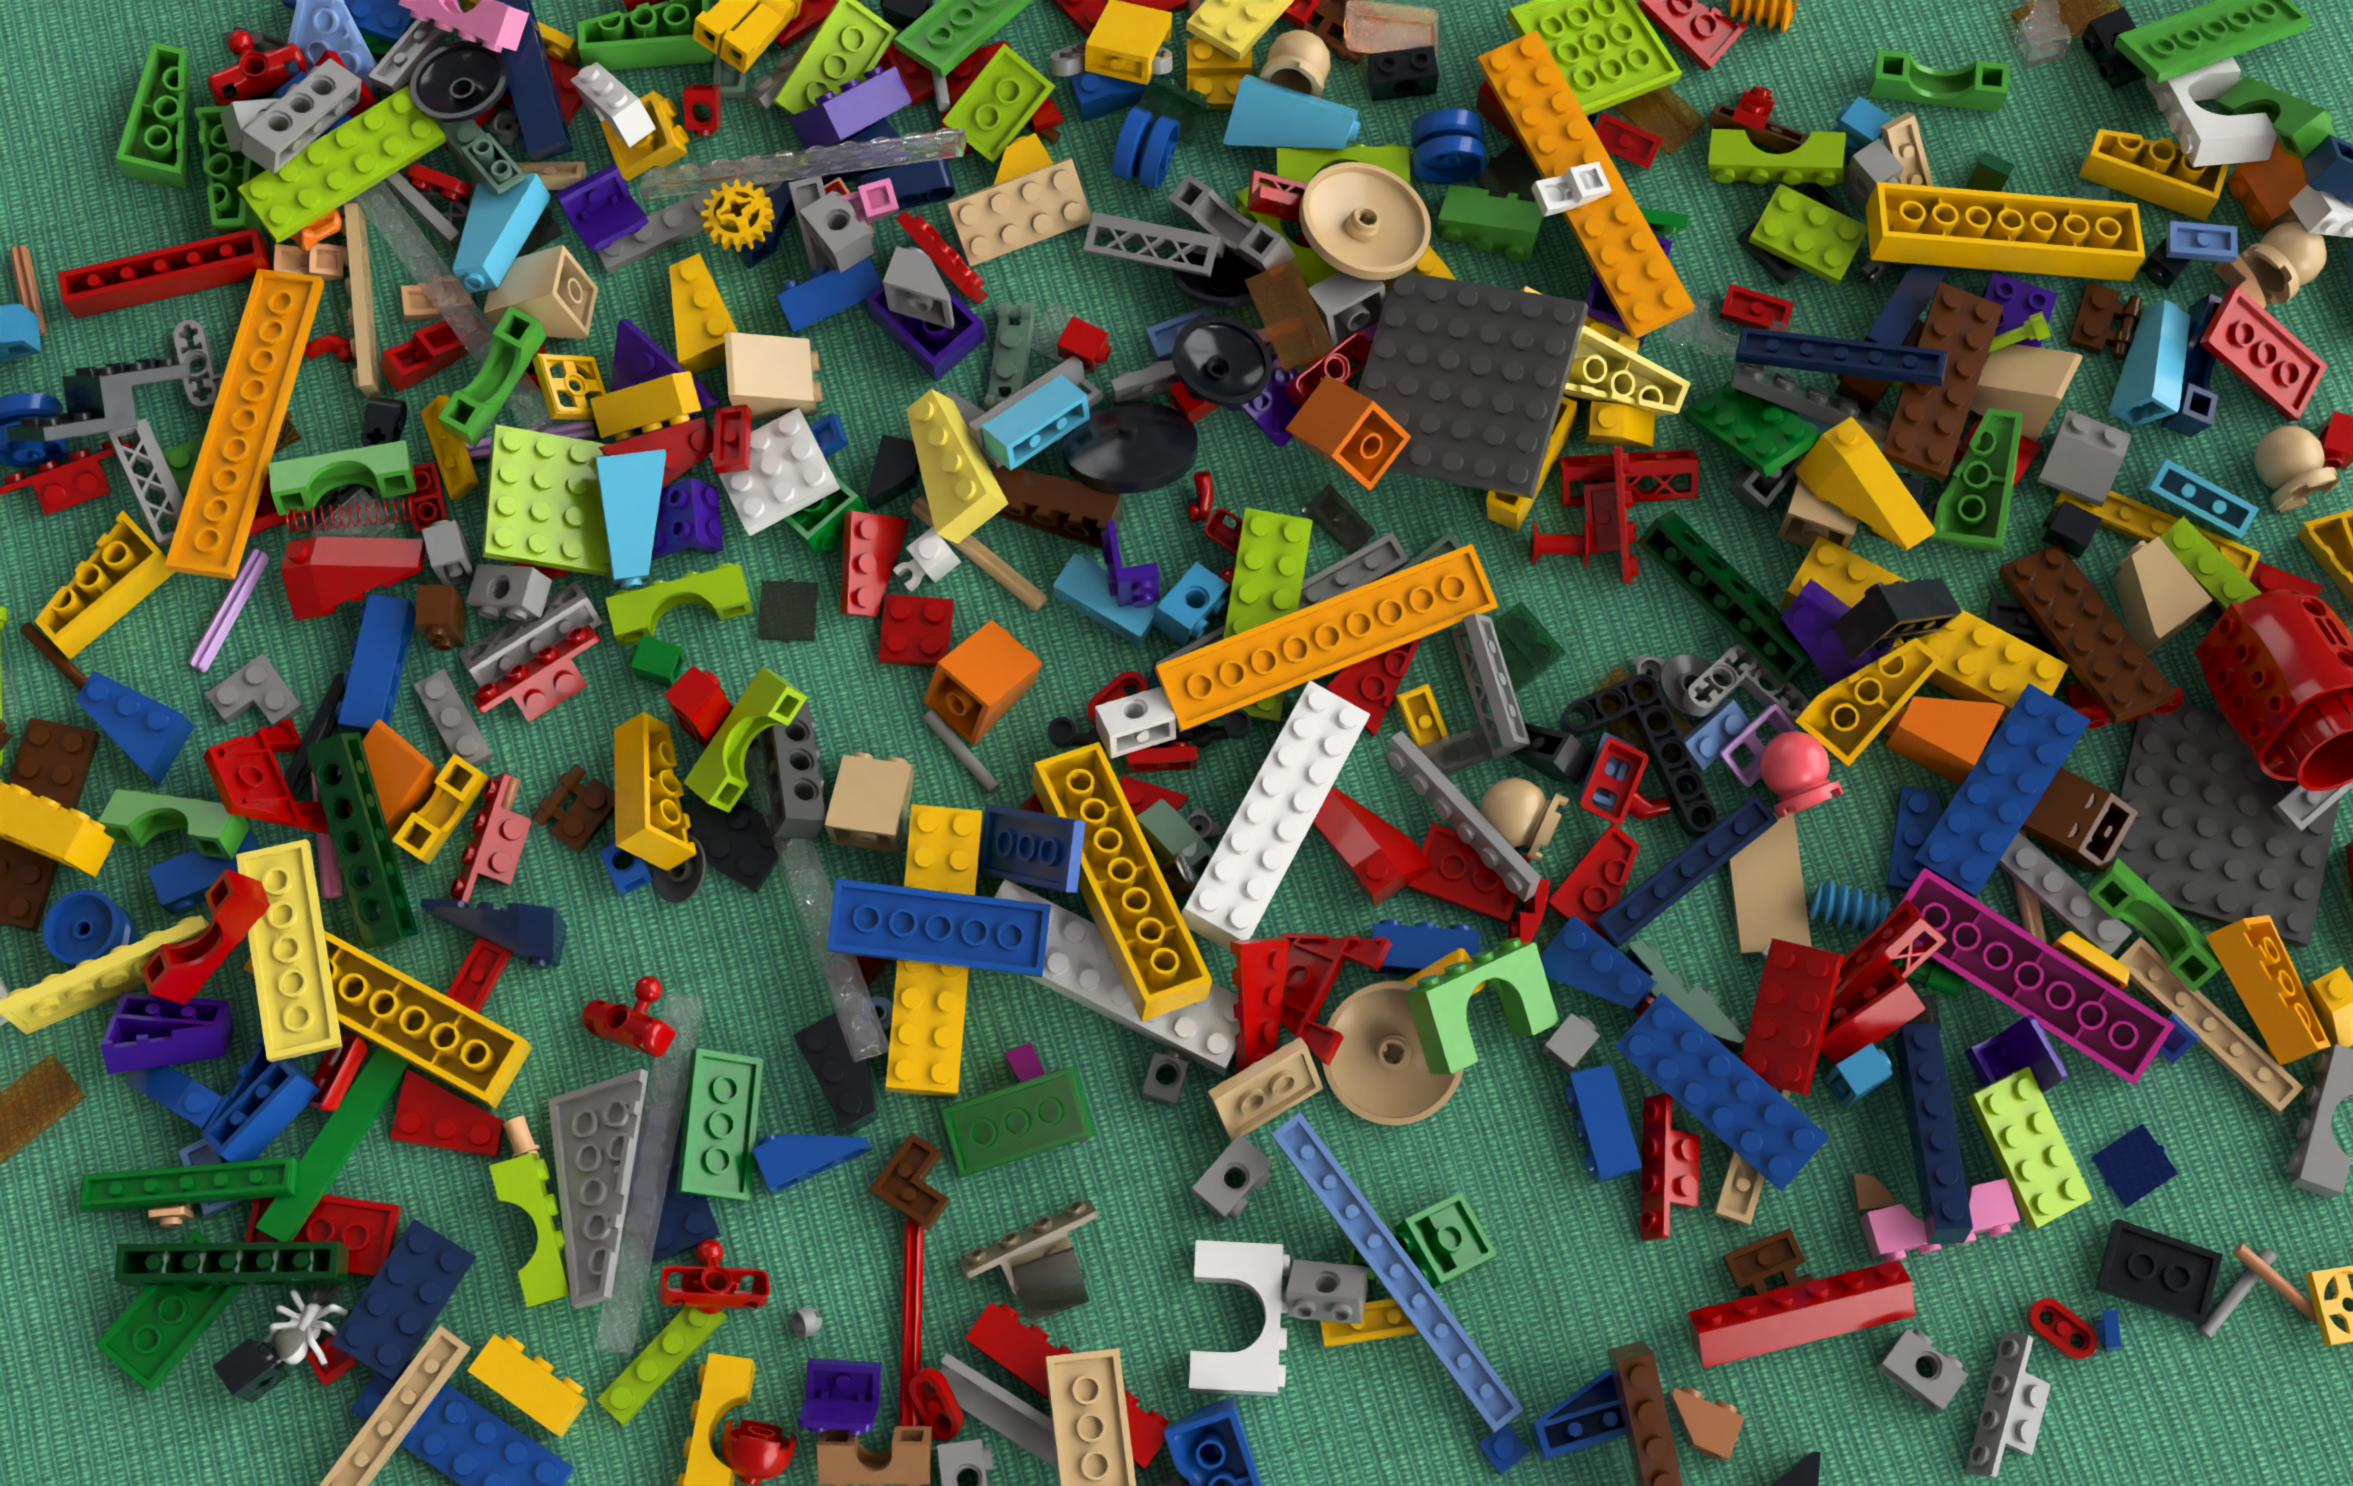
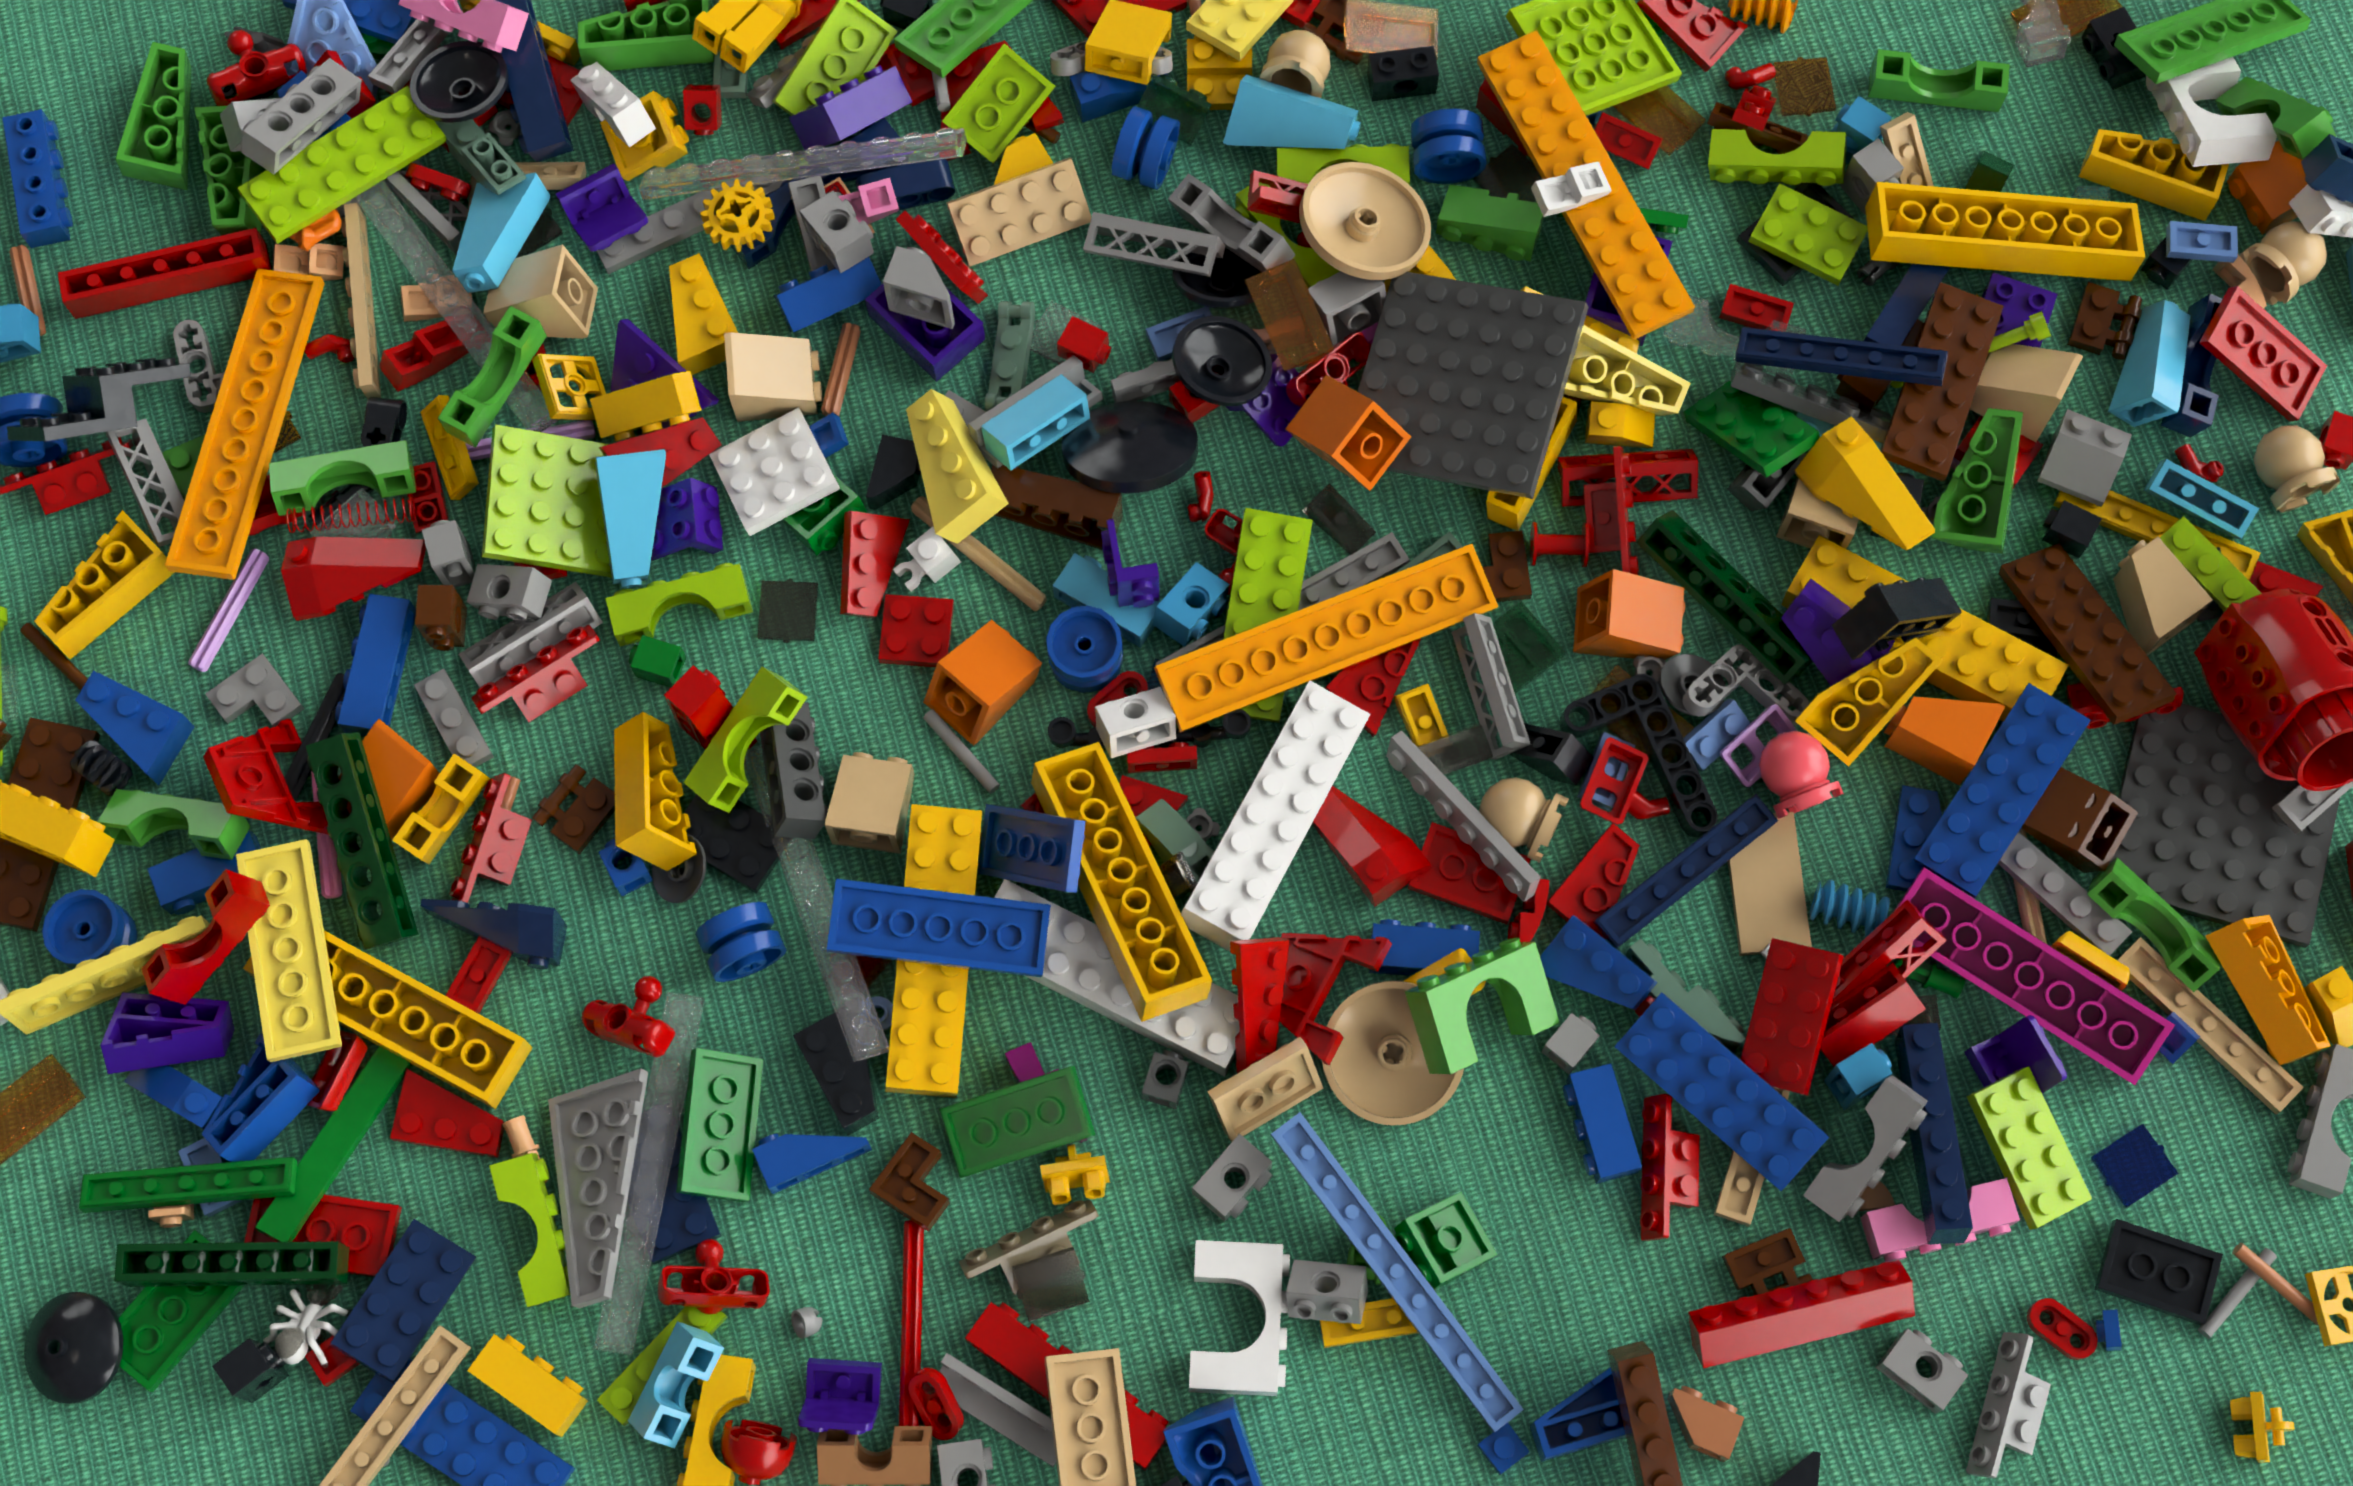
(37, 178): none -> blue brick
(88, 1349): none -> black dish
(101, 767): none -> black gear
(661, 1406): none -> medium azure arch
(732, 439): red plate -> none
(740, 941): none -> blue wheel
(841, 369): none -> nougat axle
(1068, 644): none -> blue wheel
(1075, 1172): none -> yellow hips
(1509, 567): none -> reddish brown plate
(1628, 617): none -> orange slope
(1755, 76): none -> red arm
(1804, 86): none -> clear orange piece
(1892, 1112): none -> light grey arch
(2208, 471): none -> red arm
(2256, 1445): none -> yellow hips

